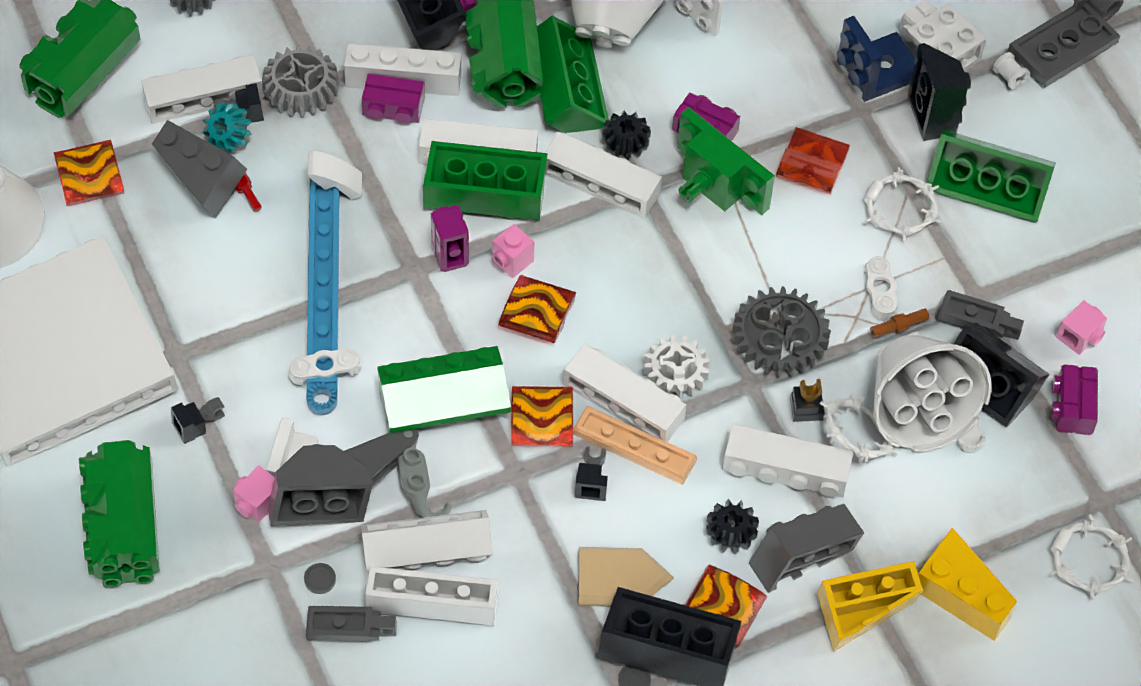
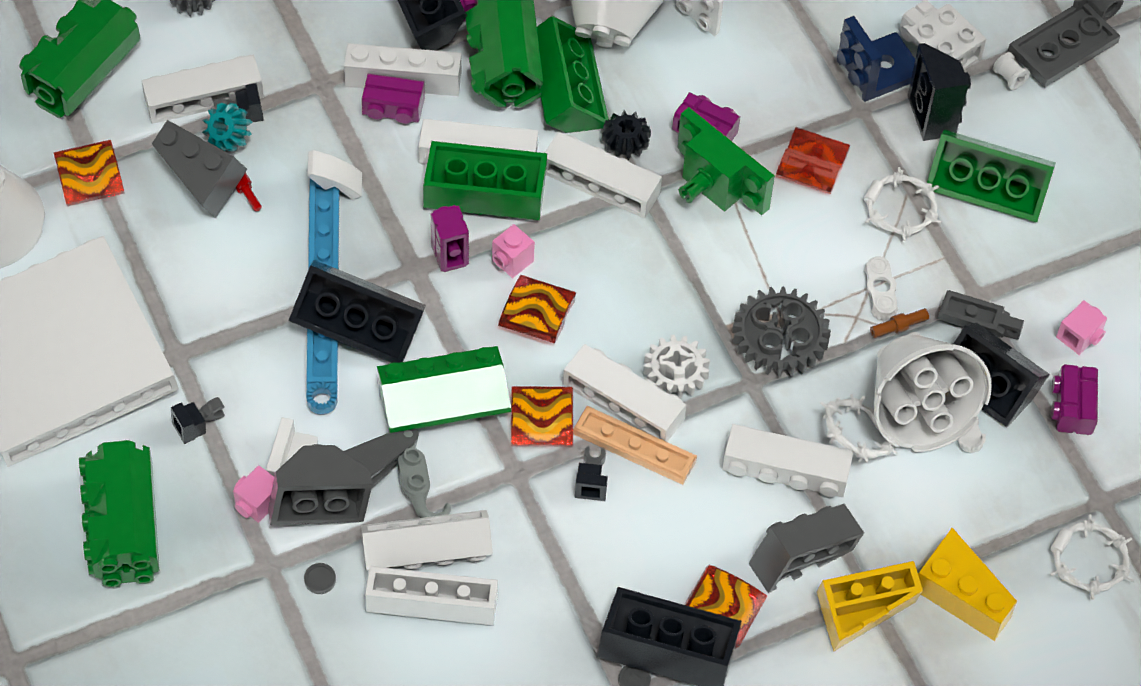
(300, 81): light grey gear -> none
(305, 367): white piece -> none
(348, 624): dark grey hinge -> none
(356, 312): none -> black slope
(608, 568): tan tile -> none
(721, 529): black gear -> none
(806, 402): black piece -> none

